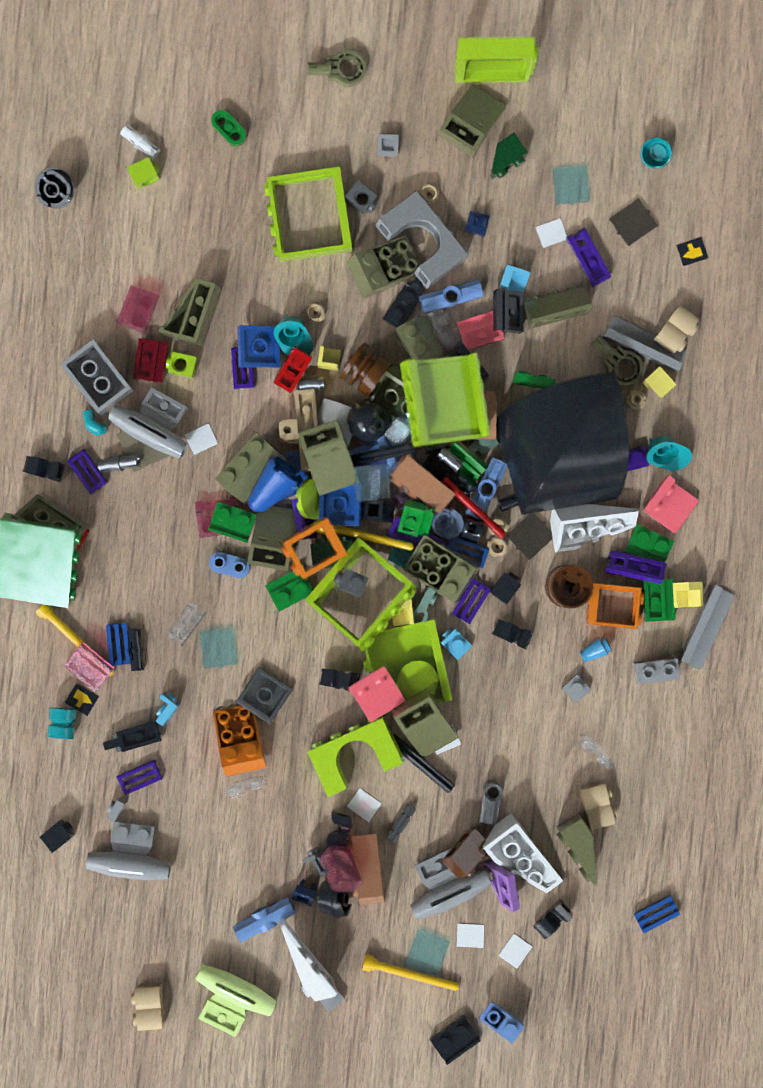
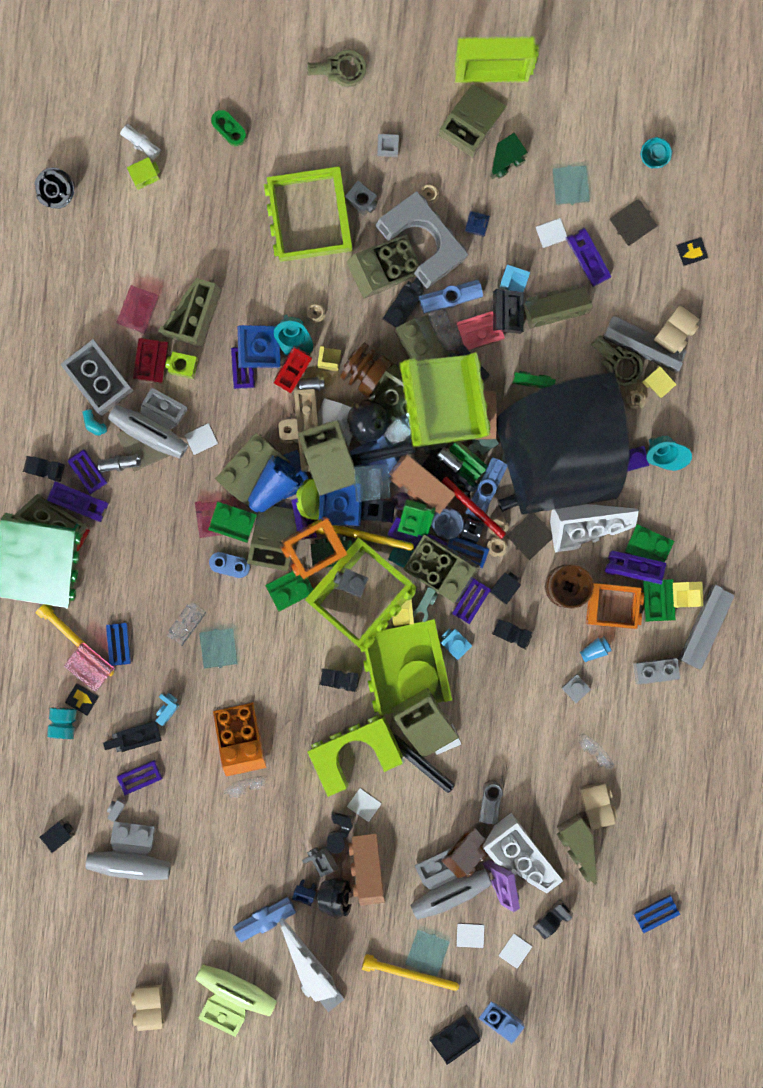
(76, 501): none -> dark purple plate
(135, 650): black pin -> none
(264, 695): dark grey plate -> none
(341, 868): clear pink brick -> none
(377, 693): coral bracket -> none
(401, 822): dark grey axle -> none
(670, 504): coral bracket -> none

